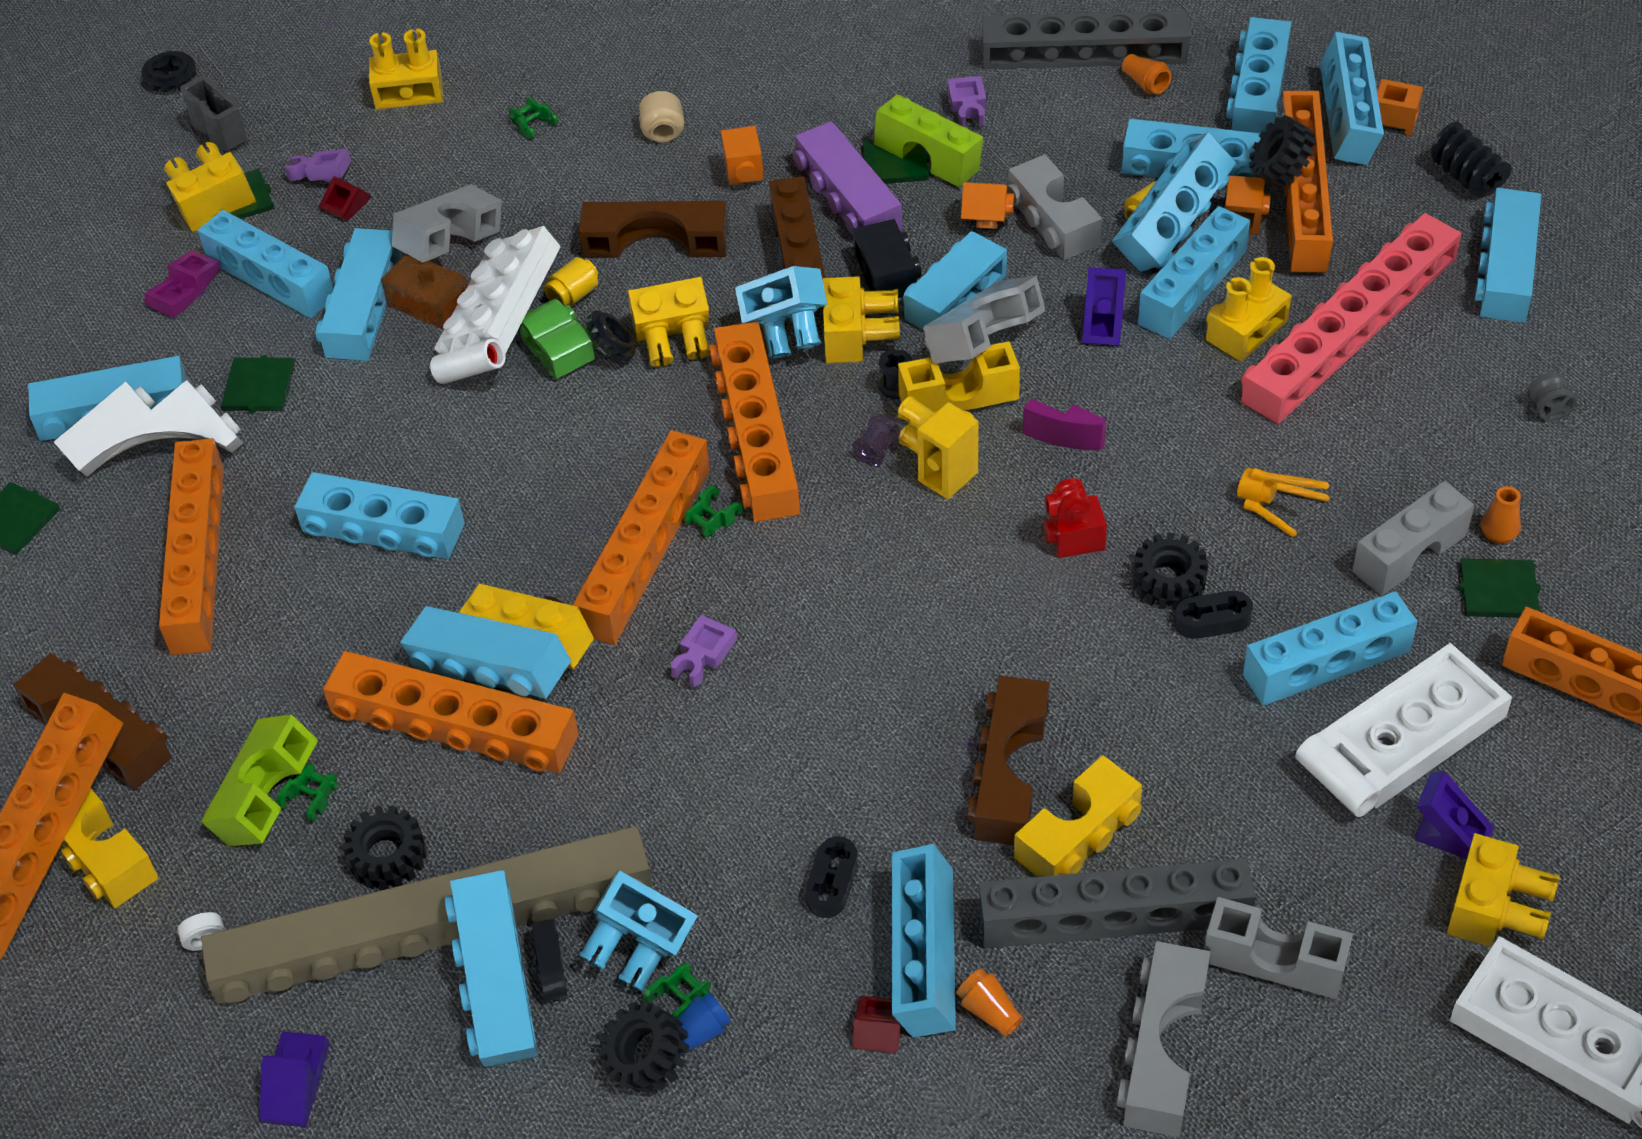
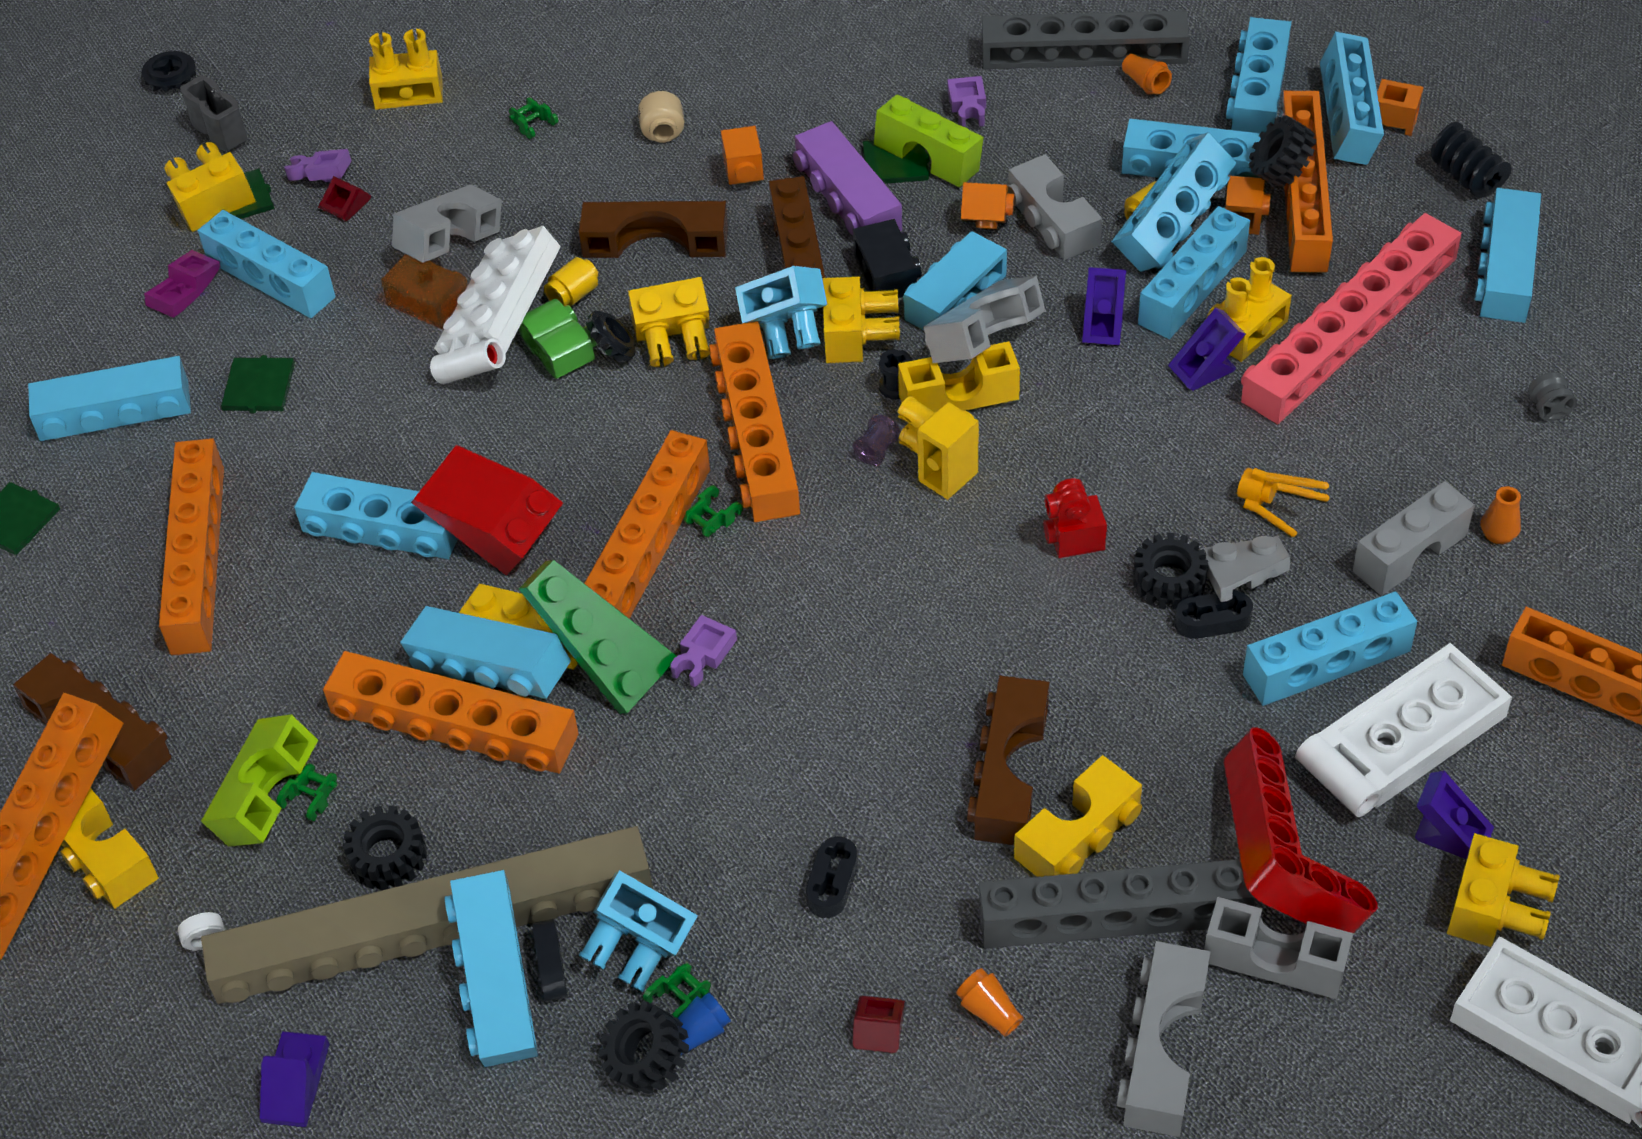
(128, 420): white arch -> none
(358, 296): medium azure brick -> none
(487, 506): none -> red slope
(600, 638): none -> green wing
(923, 941): medium azure brick -> none
(1071, 430): magenta slope -> none
(1206, 352): none -> dark purple slope
(1245, 562): none -> light grey wing
(1271, 846): none -> red beam
(1498, 587): dark green piece -> none

